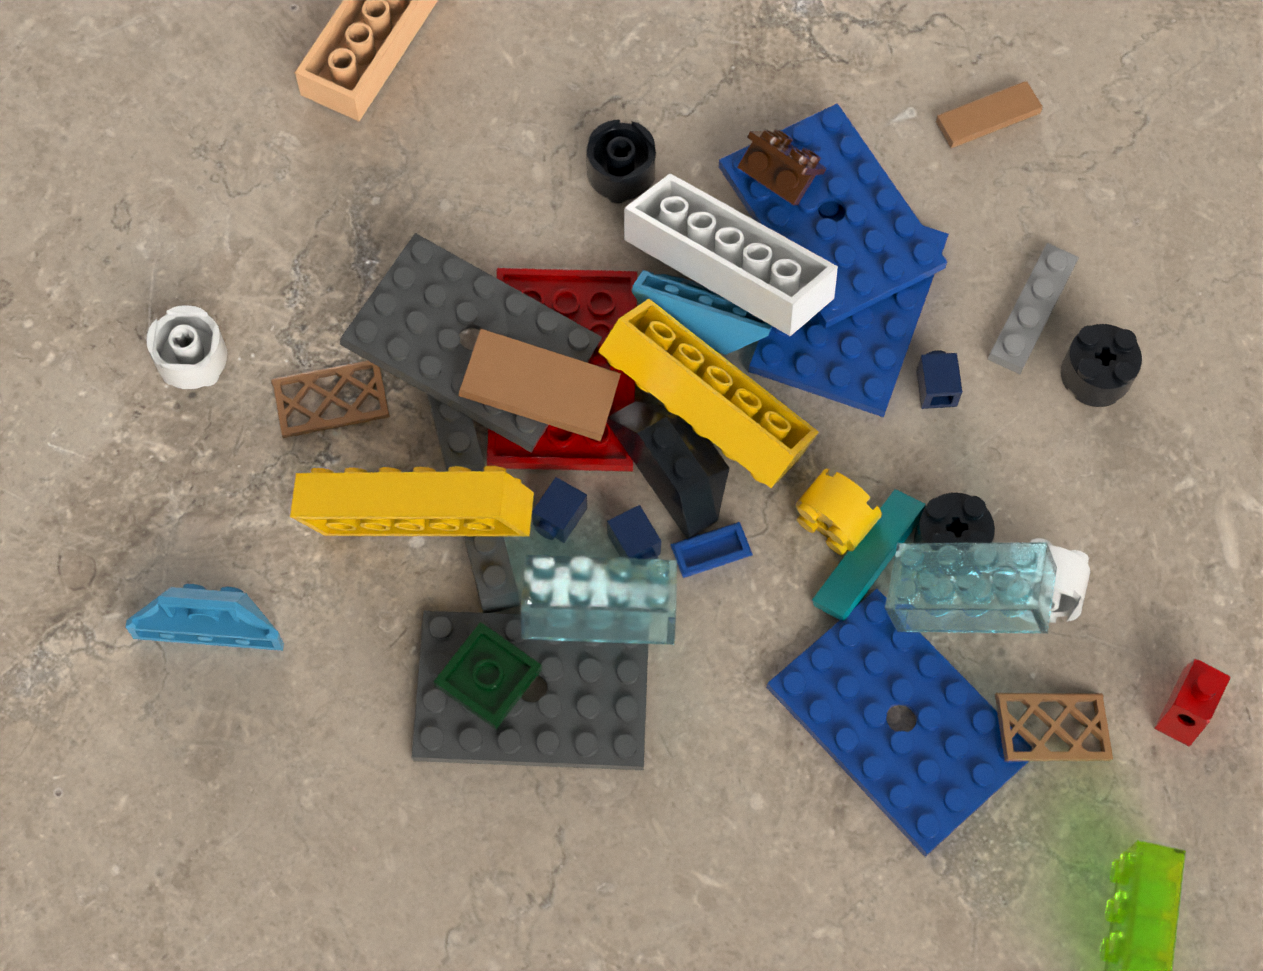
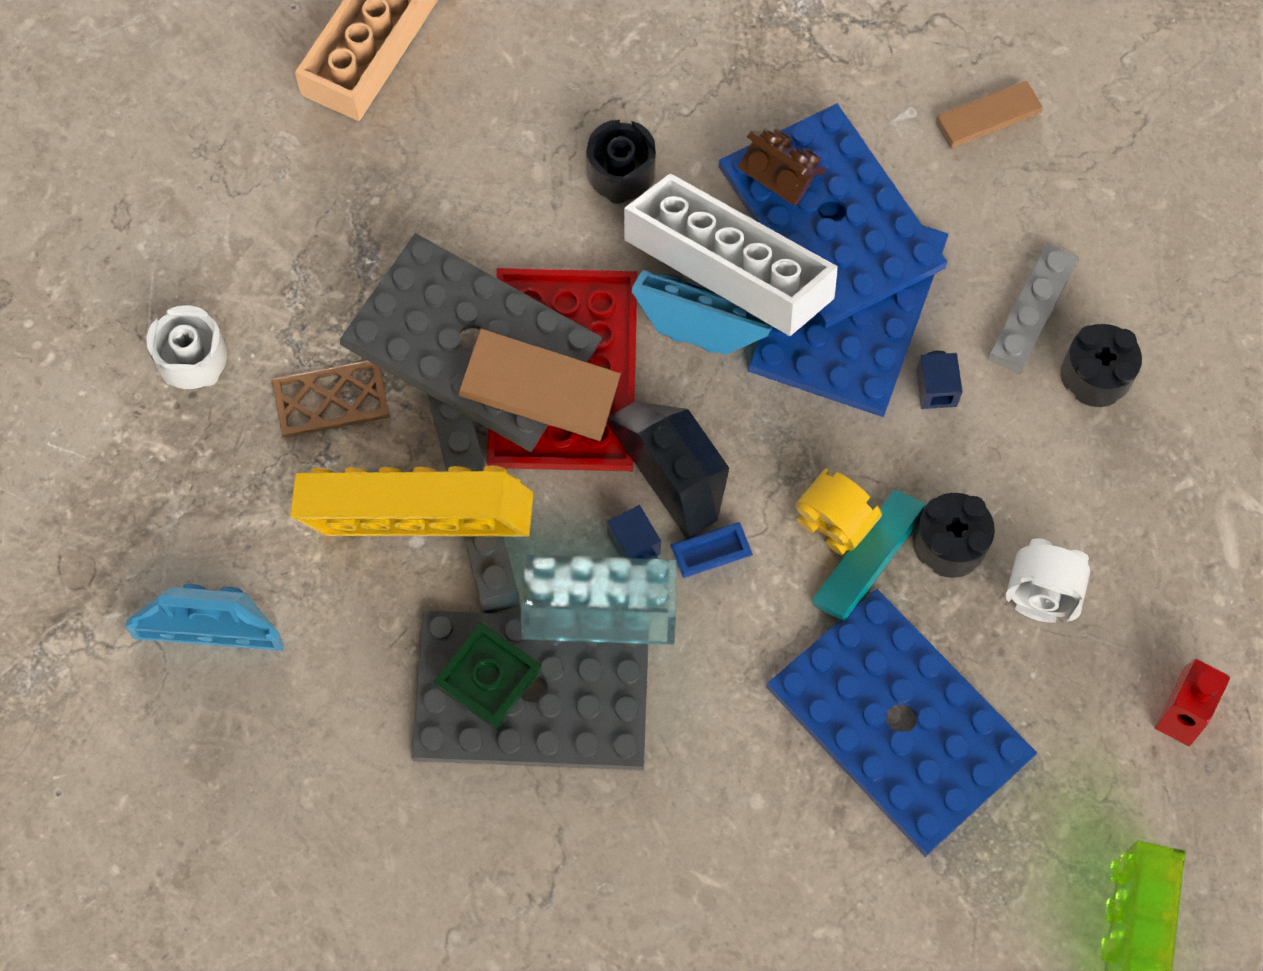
(559, 510): dark blue brick -> none
(708, 392): yellow brick -> none
(972, 587): clear light blue brick -> none
(1039, 751): medium nougat window -> none

